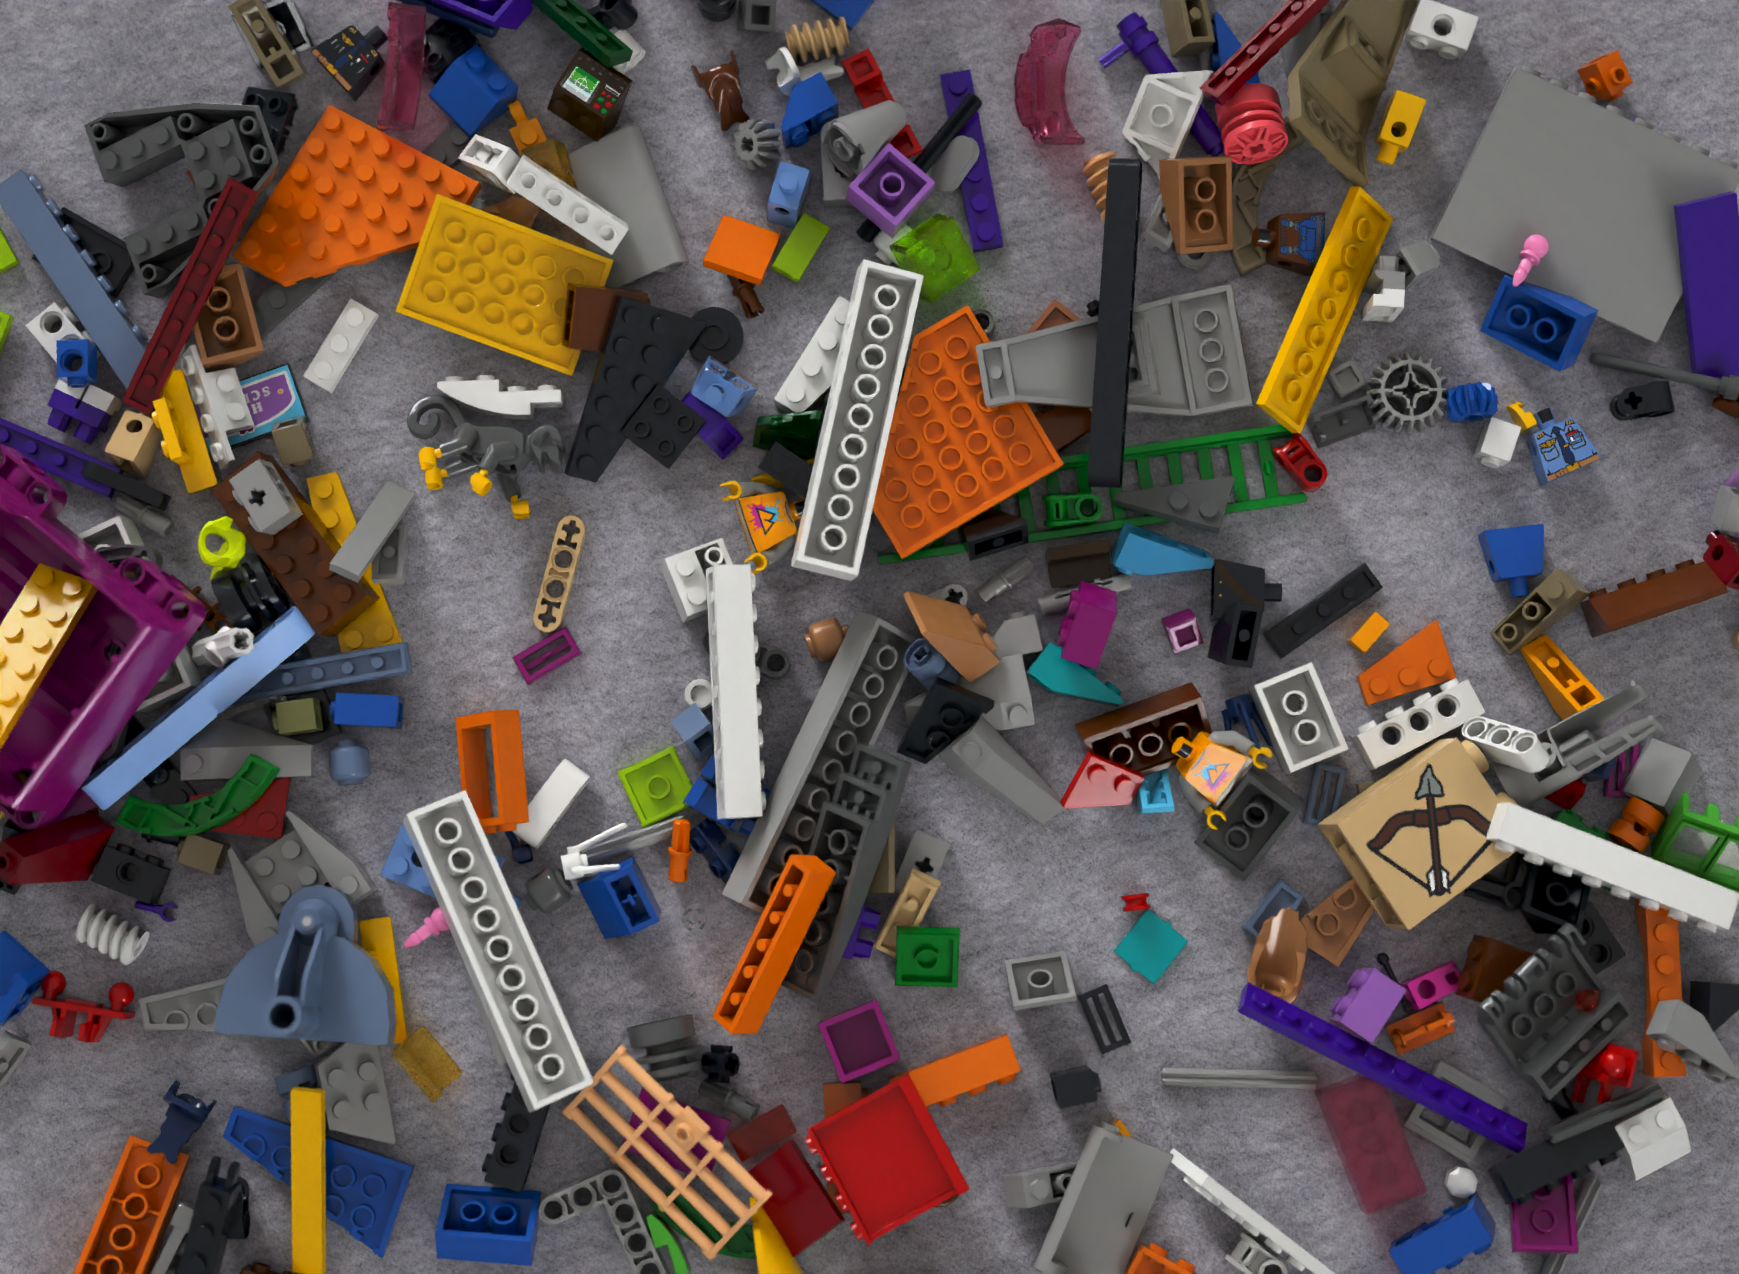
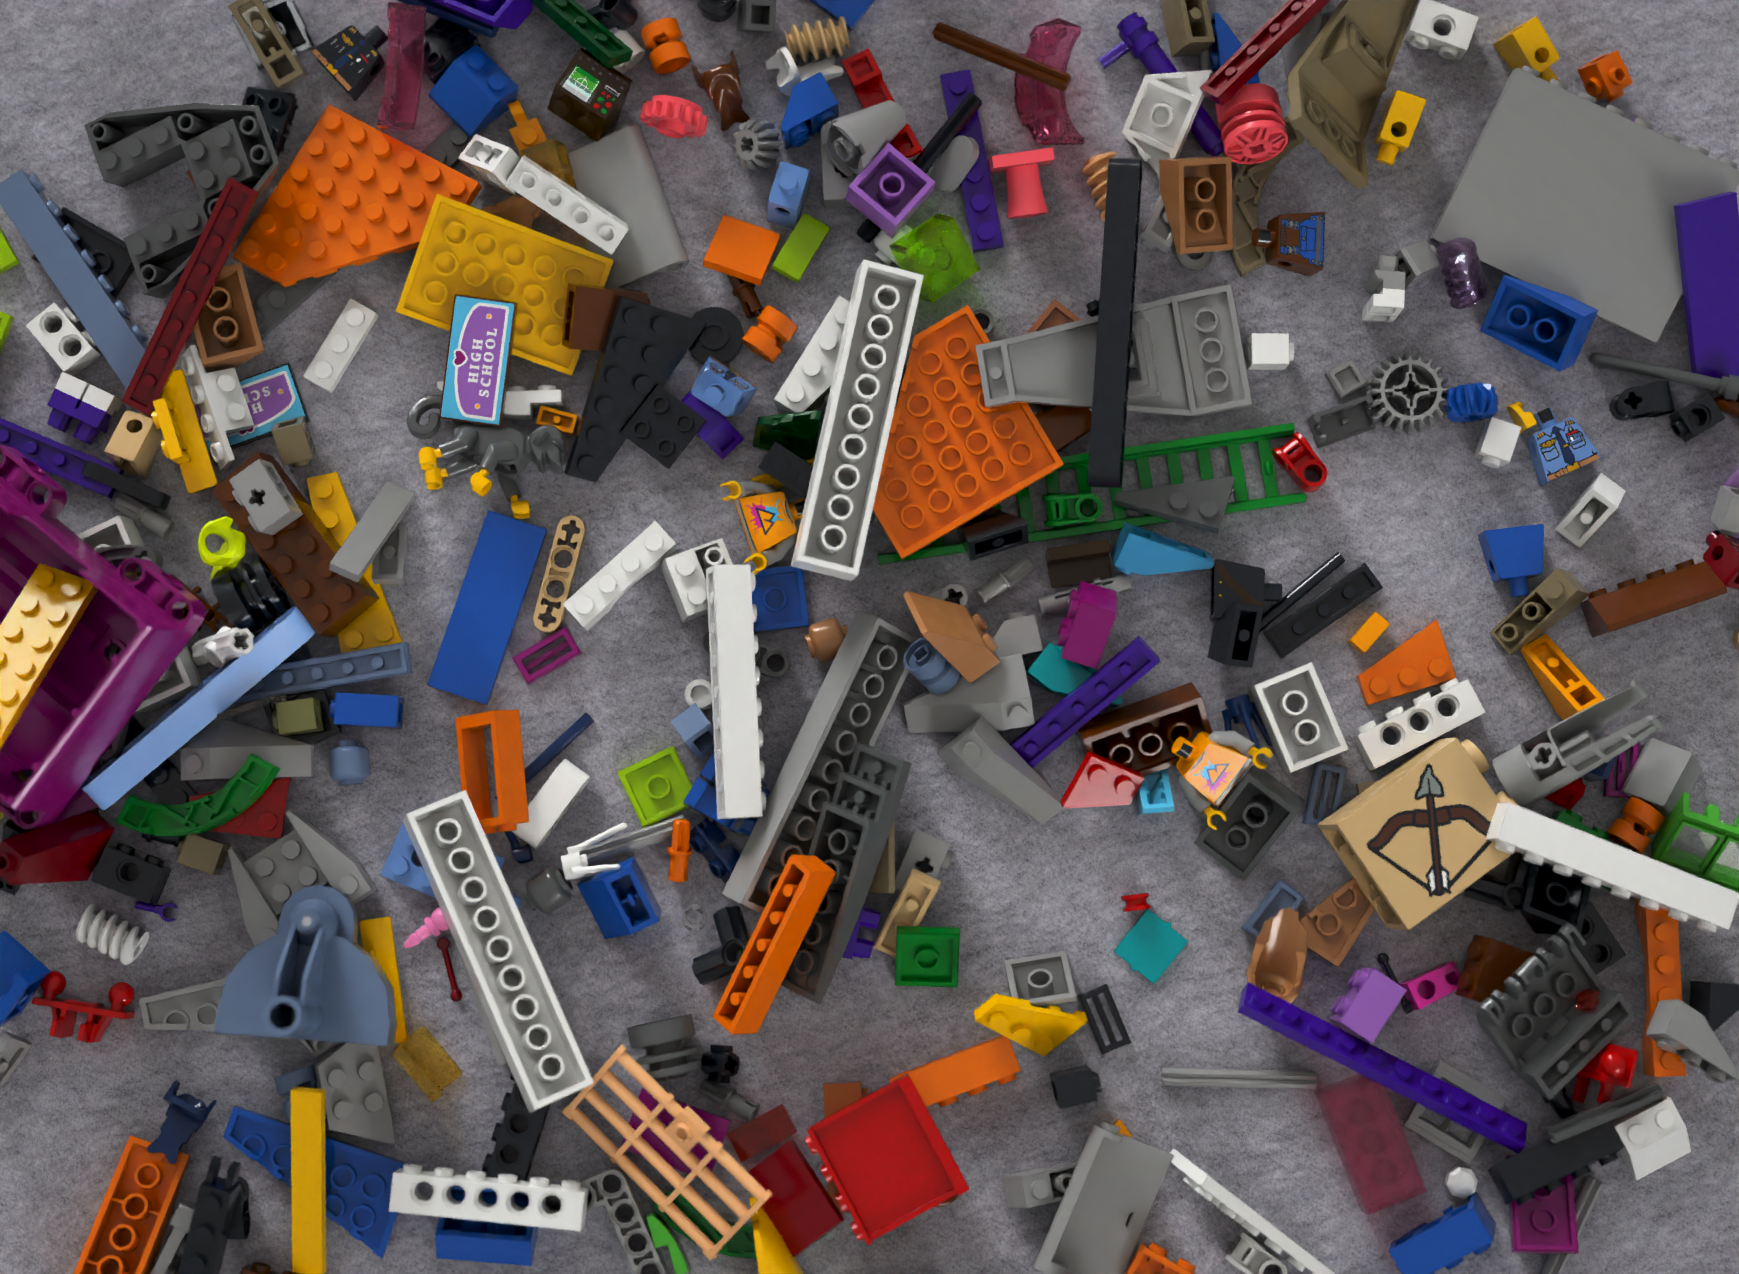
(68, 352): blue brick -> none
(407, 1198): none -> white brick
(443, 944): none -> dark red hinge
(478, 360): none -> tile
(487, 607): none -> blue tile
(557, 747): none -> dark blue bar
(565, 422): none -> light orange piece
(616, 577): none -> white arch
(664, 41): none -> orange wheel
(674, 116): none -> coral gear
(723, 960): none -> black piece
(769, 334): none -> orange wheel
(780, 599): none -> blue tile
(859, 1040): magenta piece -> none
(940, 718): black wing -> none
(1001, 56): none -> reddish brown axle
(1023, 180): none -> coral plant
(1029, 1025): none -> yellow wing
(1085, 701): none -> dark purple plate
(1182, 630): magenta slope -> none
(1269, 351): none -> white brick
(1301, 589): none -> black bar
(1325, 310): yellow plate -> none
(1420, 1028): orange hinge -> none
(1462, 273): none -> clear purple piece
(1506, 744): white beam -> none
(1530, 47): none -> yellow torso
(1534, 249): bright pink bar -> none
(1591, 510): none -> white slope
(1705, 409): none -> black brick

